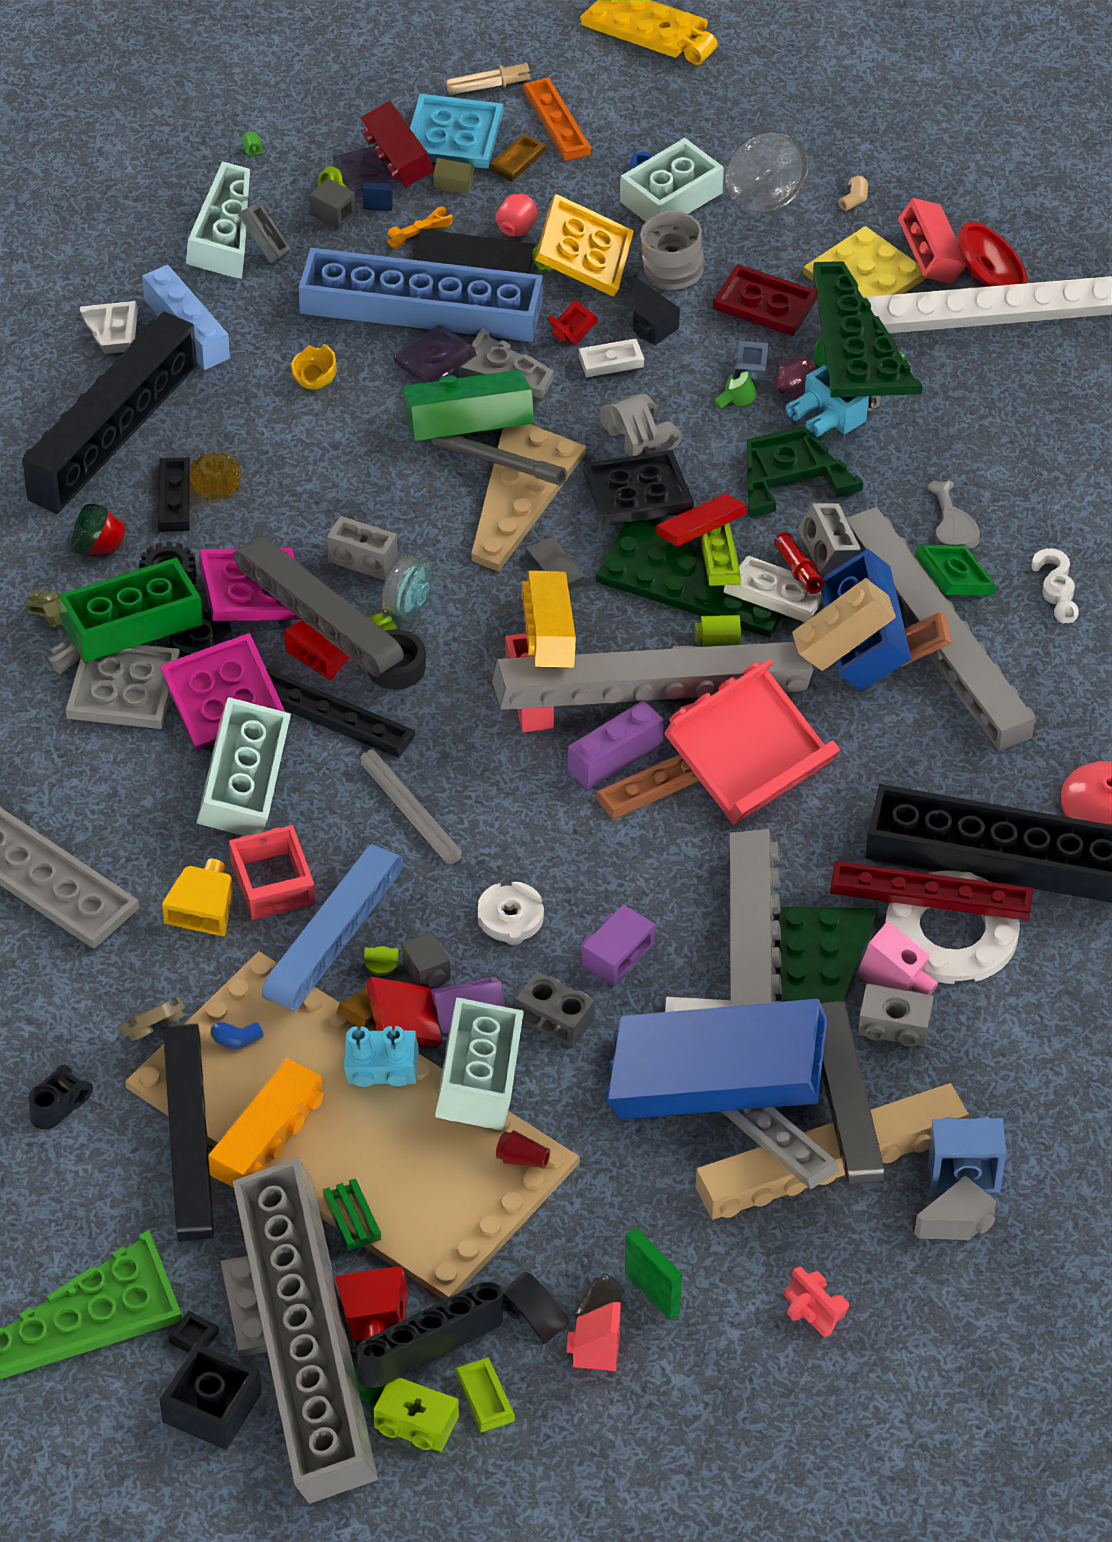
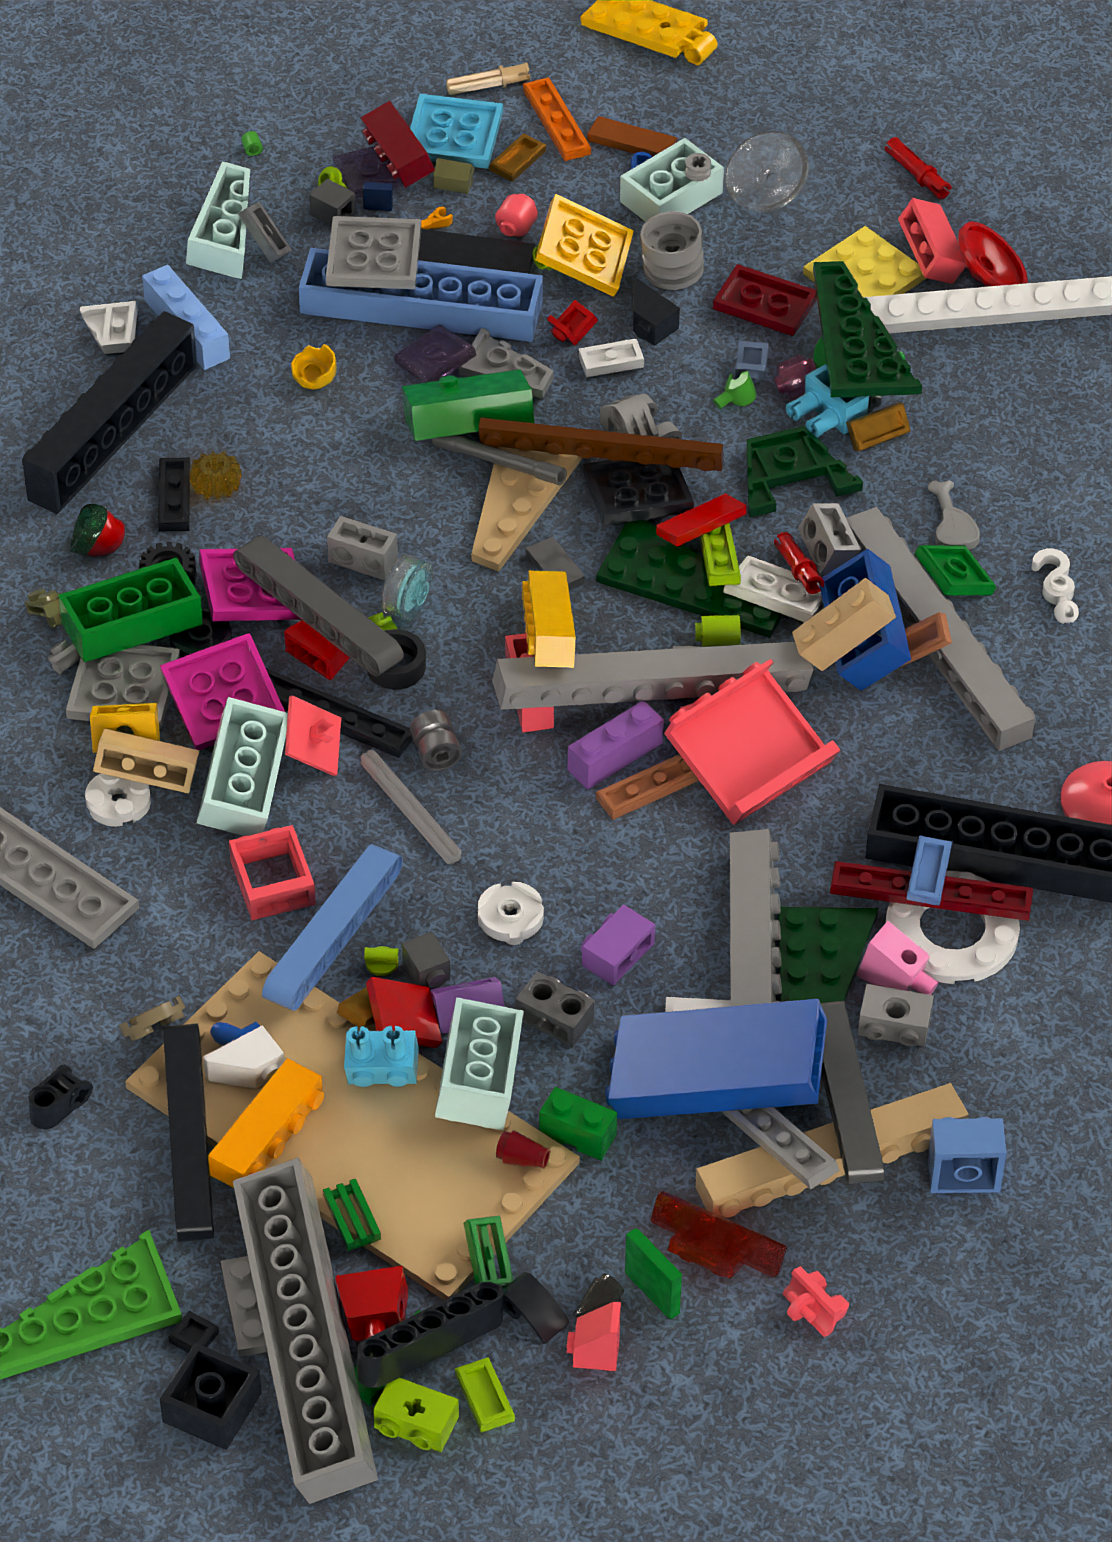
(114, 813): none -> white plate
(139, 717): none -> yellow brick
(146, 760): none -> tan brick
(200, 899): yellow torso -> none
(245, 1061): none -> white slope
(313, 736): none -> coral piece
(373, 252): none -> light grey plate
(436, 740): none -> flat silver wheel
(476, 1254): none -> green tile
(578, 1123): none -> green brick
(601, 444): none -> reddish brown plate
(628, 137): none -> dark orange tile
(693, 164): none -> light grey bush
(715, 1240): none -> clear red bracket
(858, 193): tan arm -> none
(878, 426): none -> pearl gold tile
(924, 174): none -> red pin
(929, 870): none -> medium blue tile
(957, 1213): light grey slope -> none

